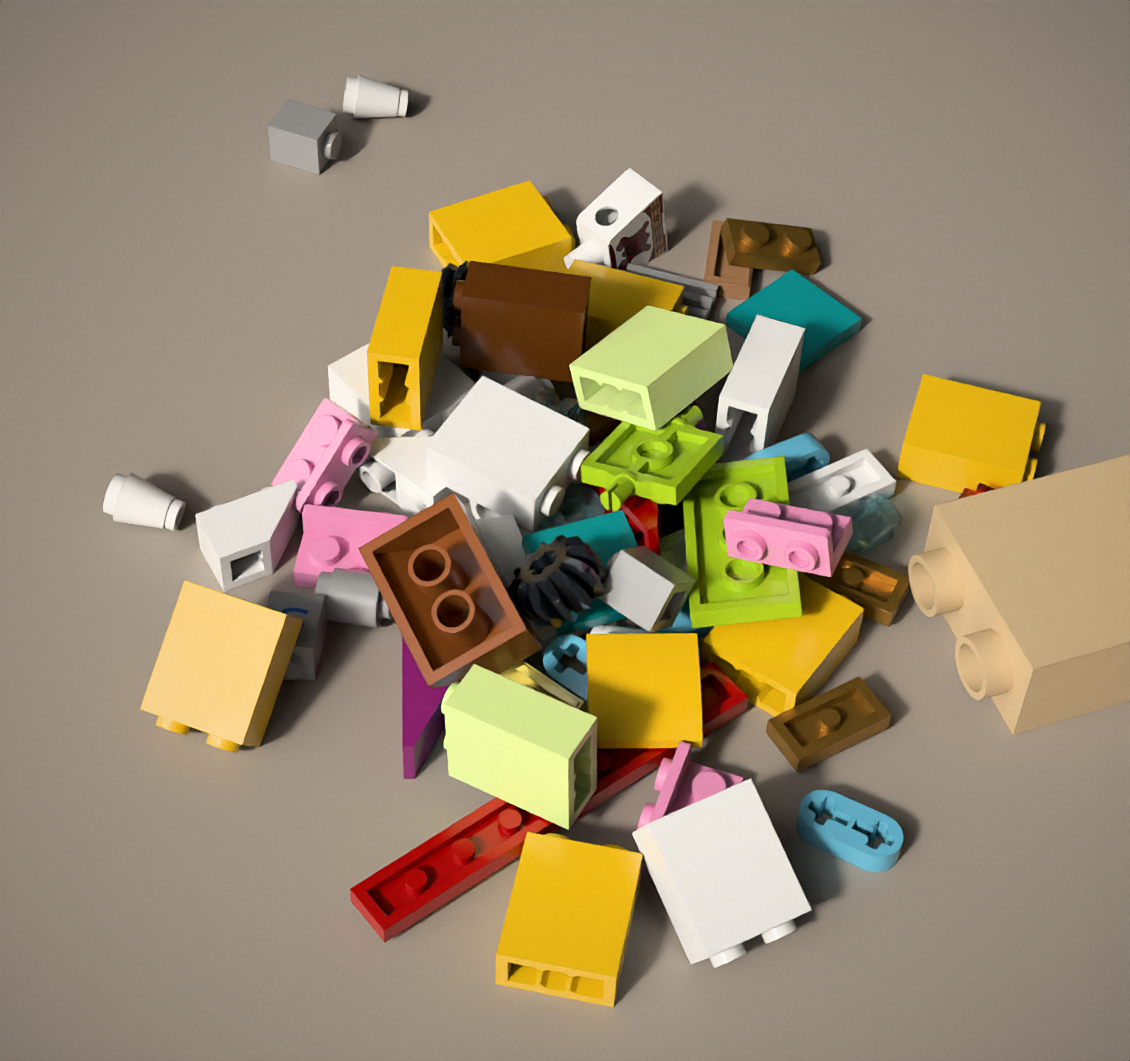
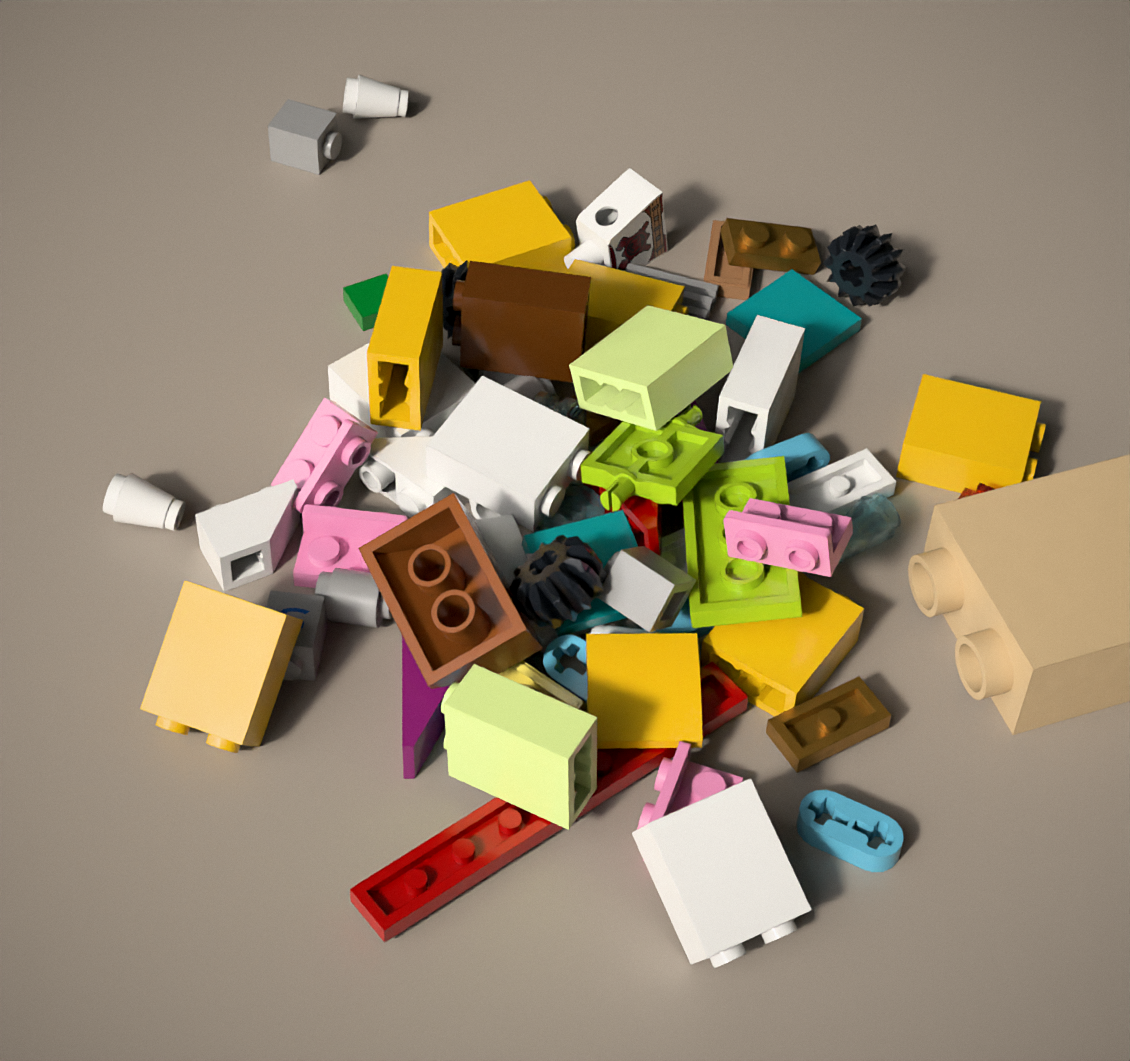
(365, 300): none -> green tile
(569, 918): yellow brick -> none
(864, 265): none -> black gear
(867, 585): pearl gold plate -> none

